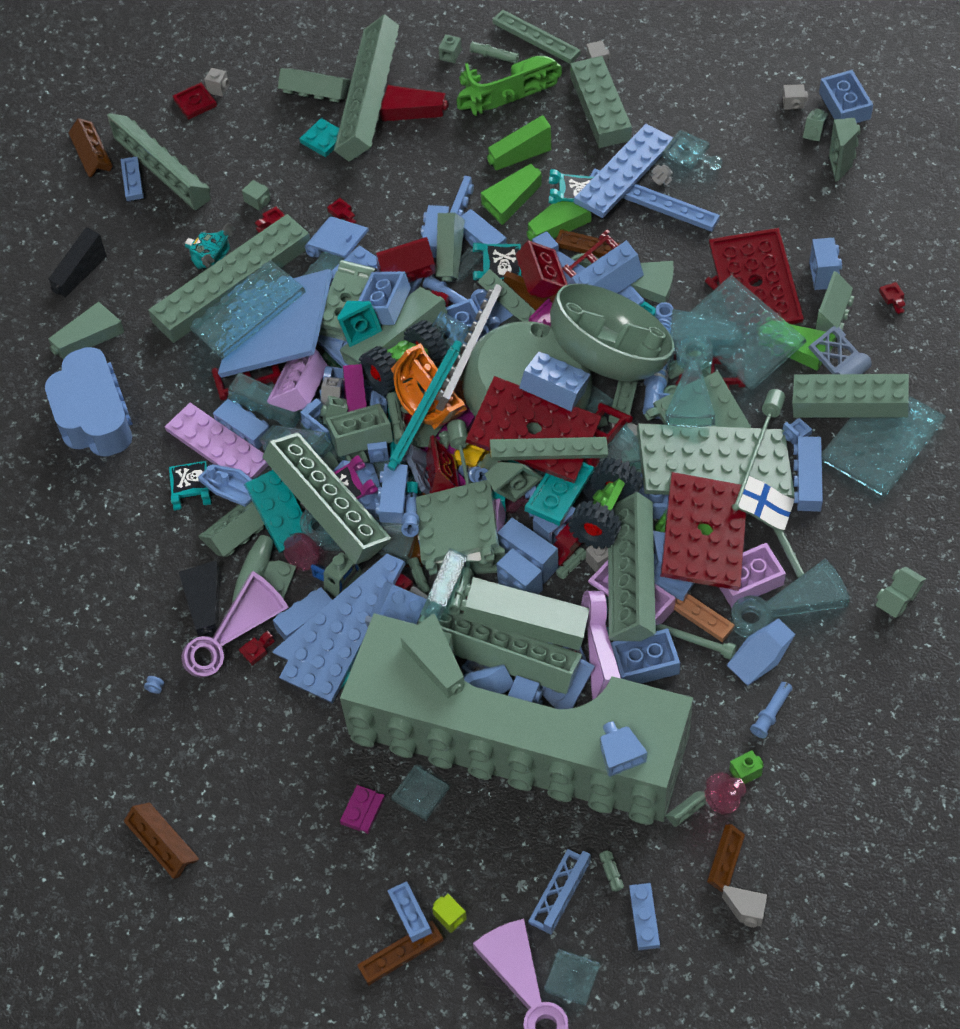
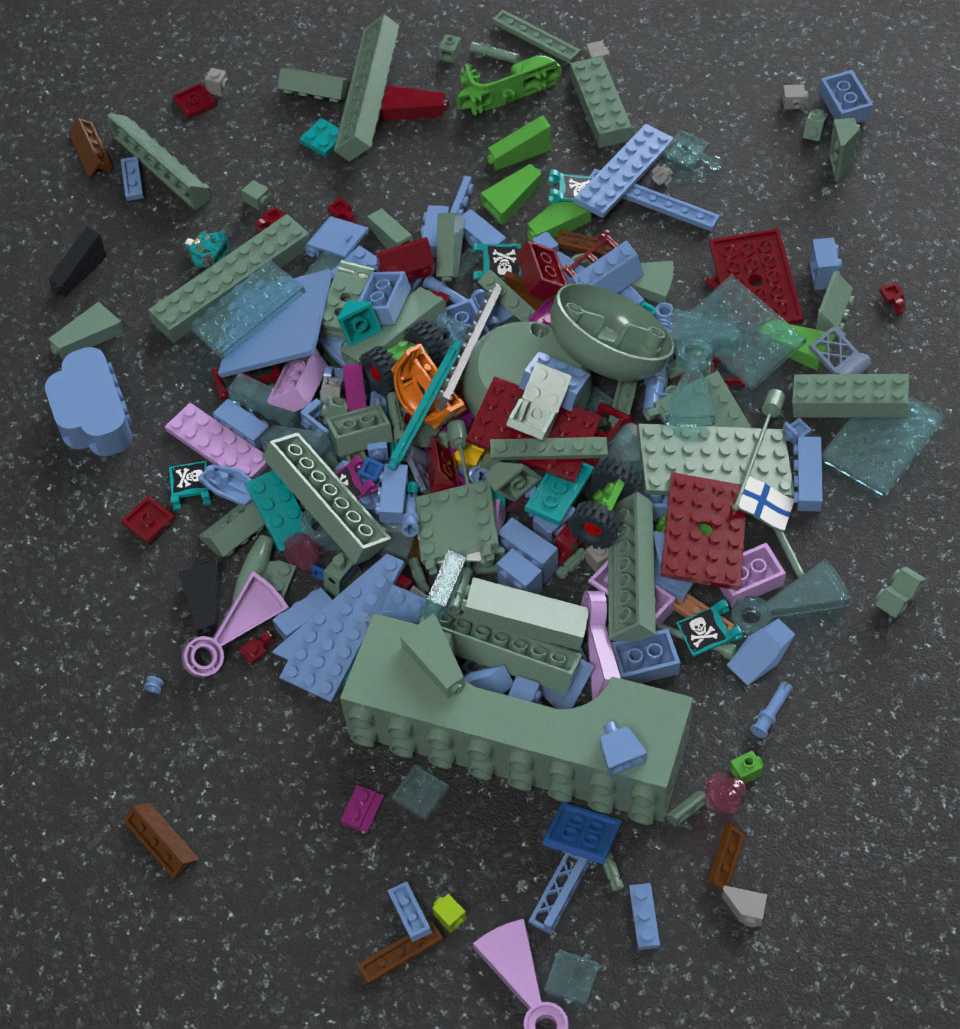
(148, 520): none -> dark red plate
(371, 470): none -> blue slope
(388, 230): none -> sand green slope
(540, 402): none -> bracket
(582, 833): none -> blue plate
(707, 629): none -> flag

